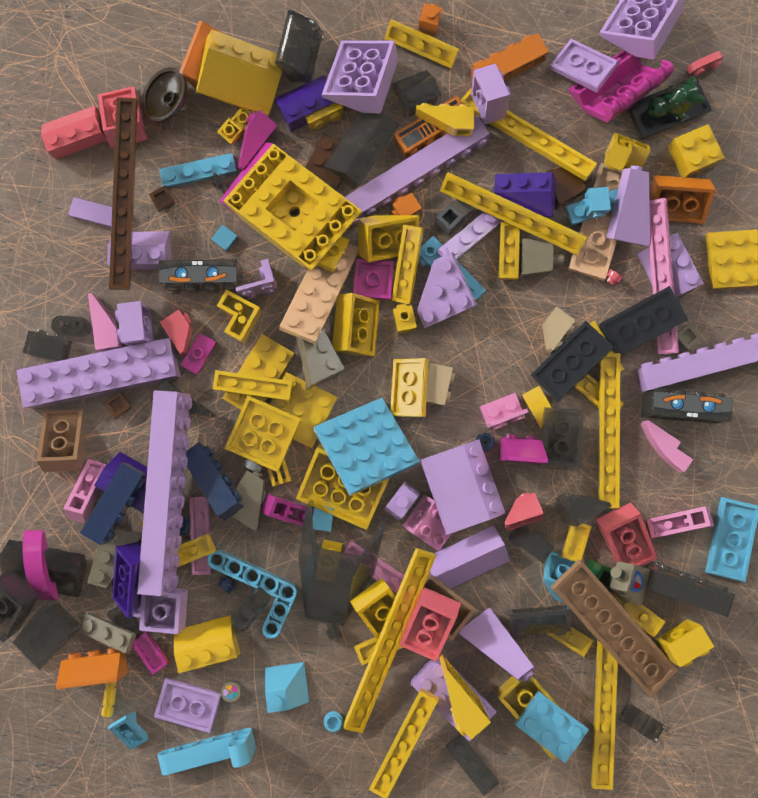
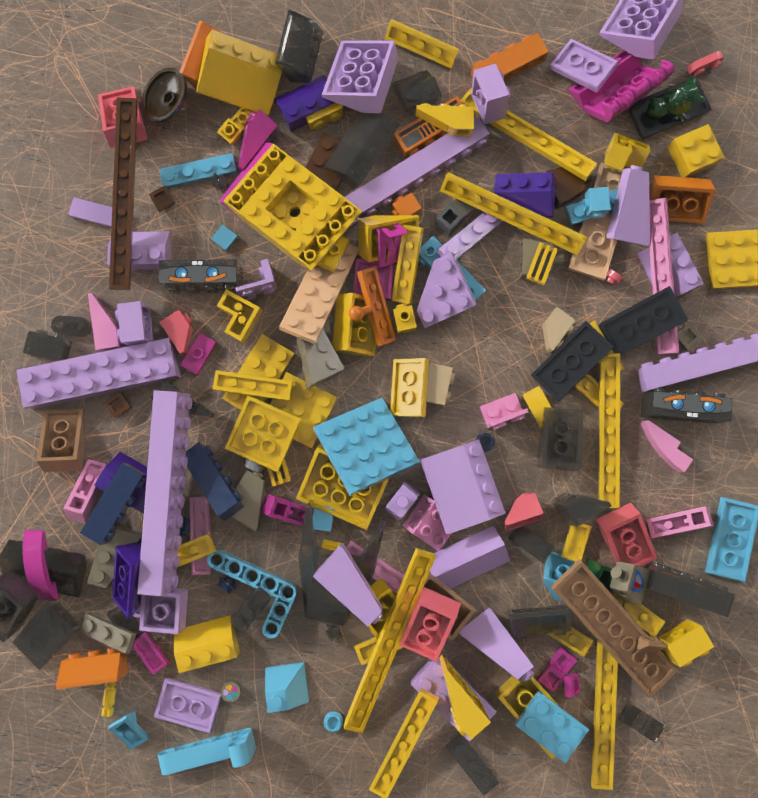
(73, 133): coral slope -> none
(346, 582): none -> lavender slope
(375, 307): none -> orange plate
(386, 237): none -> dark pink piece
(430, 19): orange brick -> none
(509, 252): yellow plate -> none
(522, 450): dark pink slope -> none
(547, 248): none -> yellow tile
(557, 668): none -> dark pink slope
(571, 685): none -> dark pink tile
(650, 644): none -> medium nougat slope

